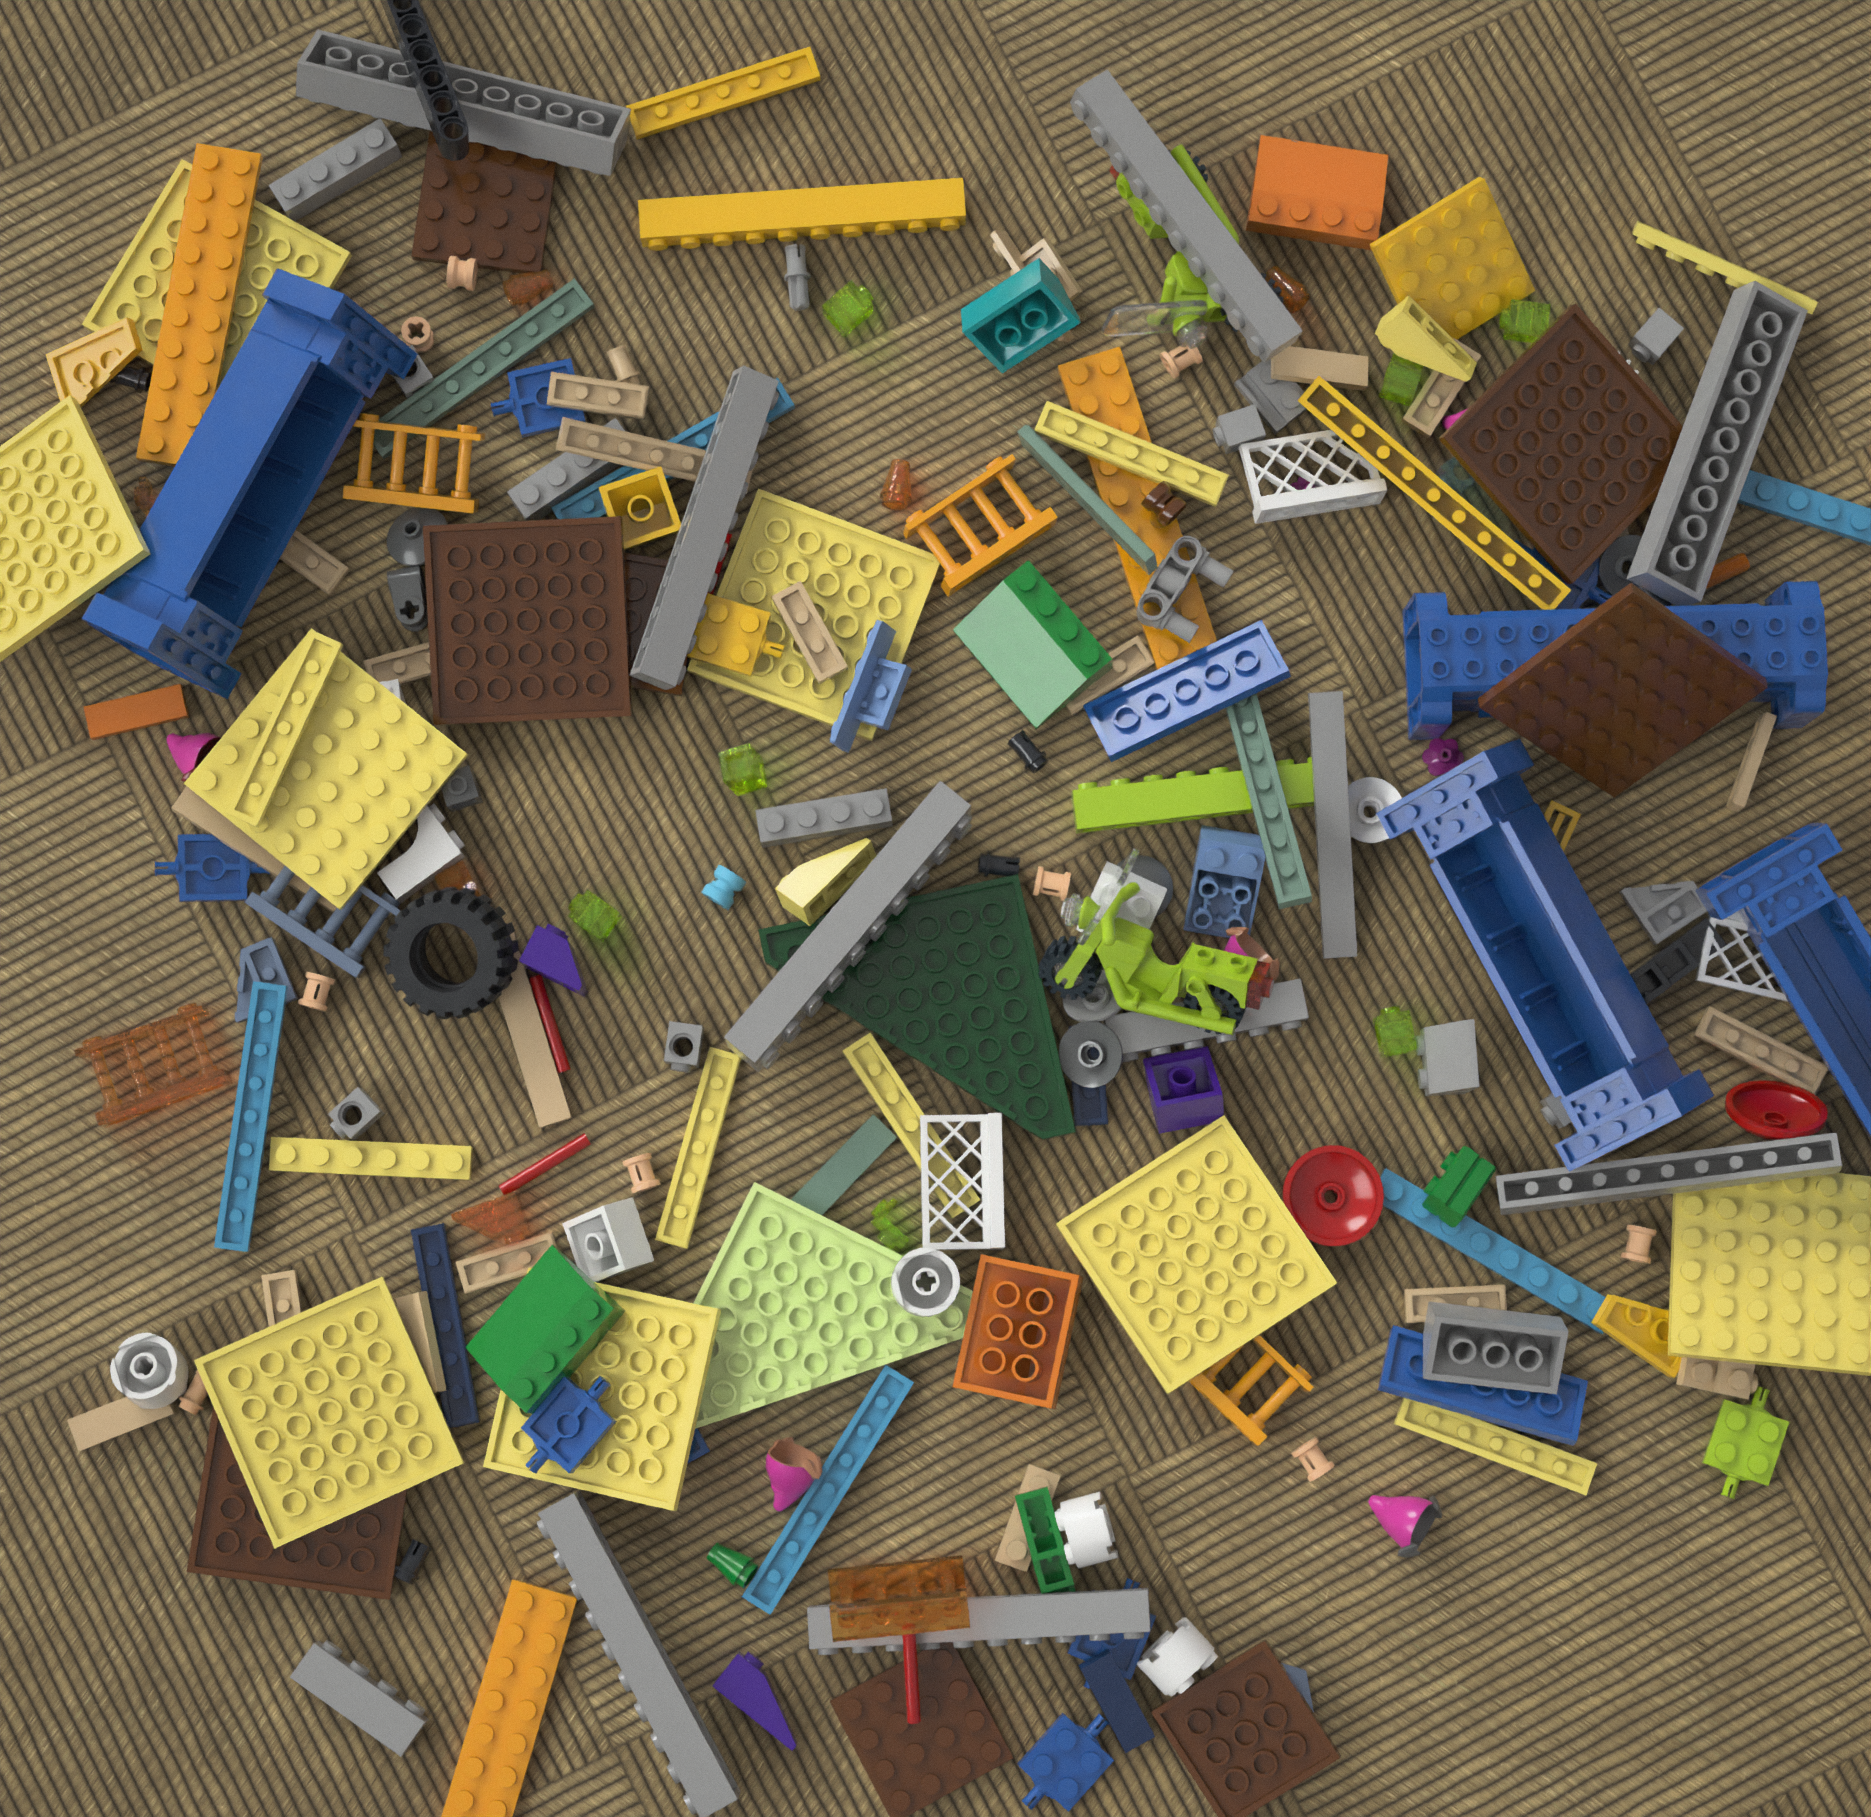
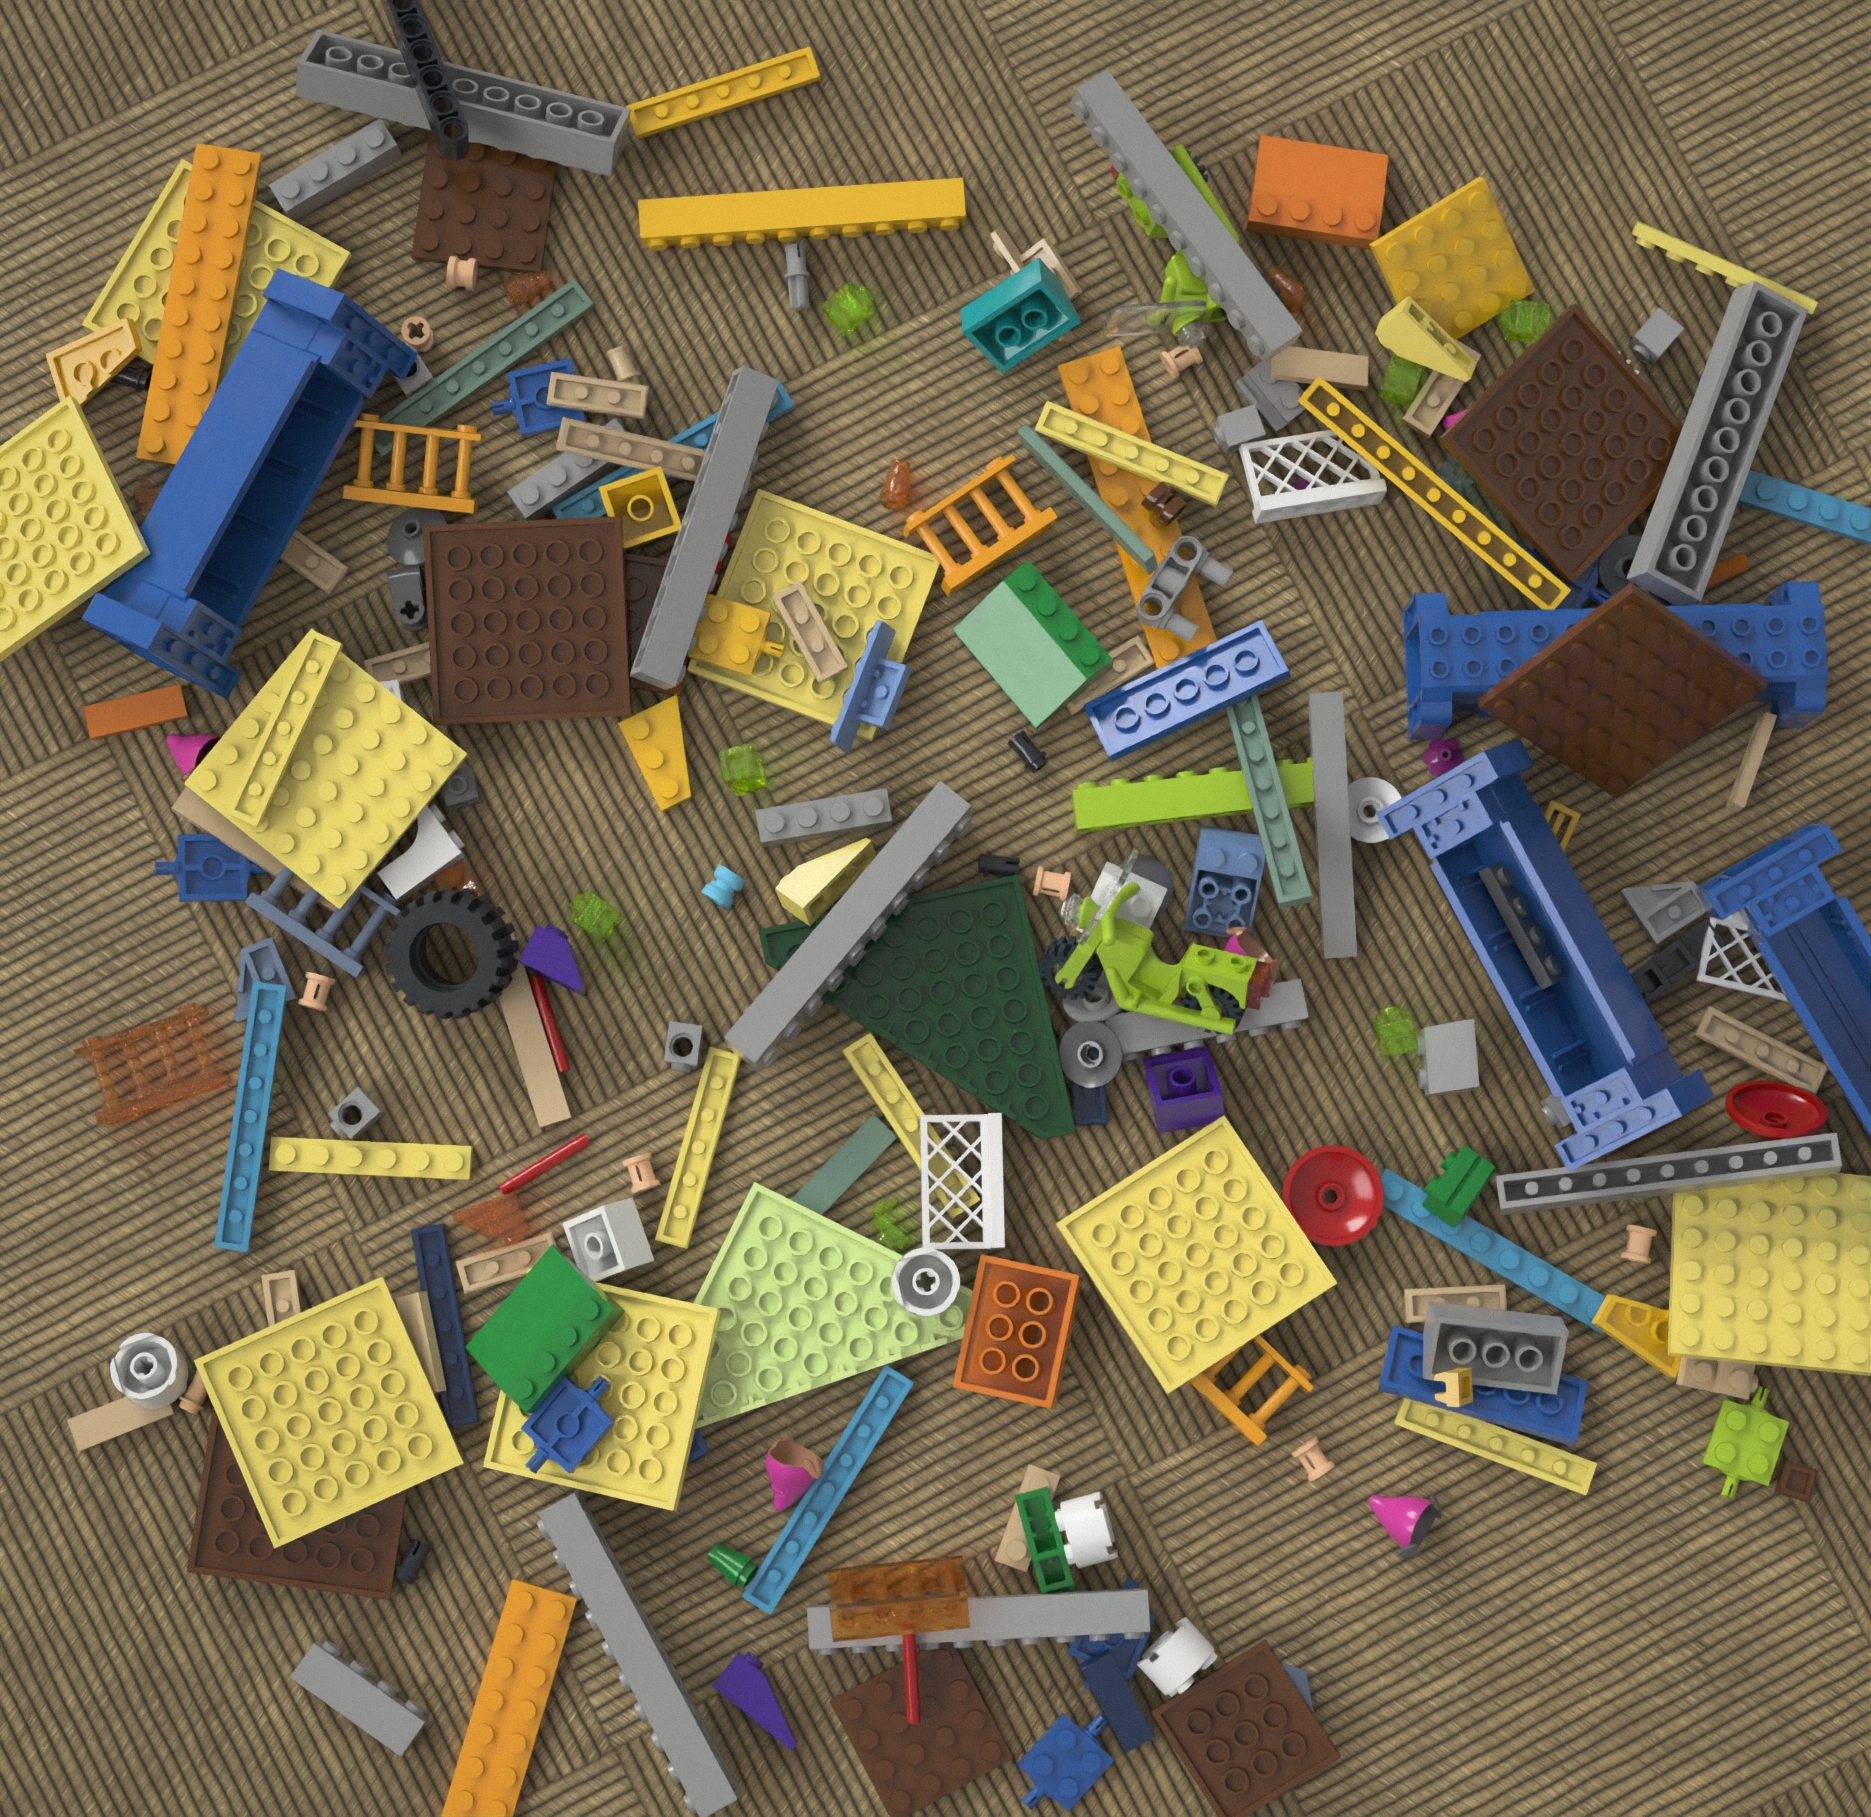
(659, 750): none -> yellow wing
(1458, 1387): none -> yellow tile
(1525, 932): none -> dark grey plate
(1796, 1481): none -> reddish brown tile

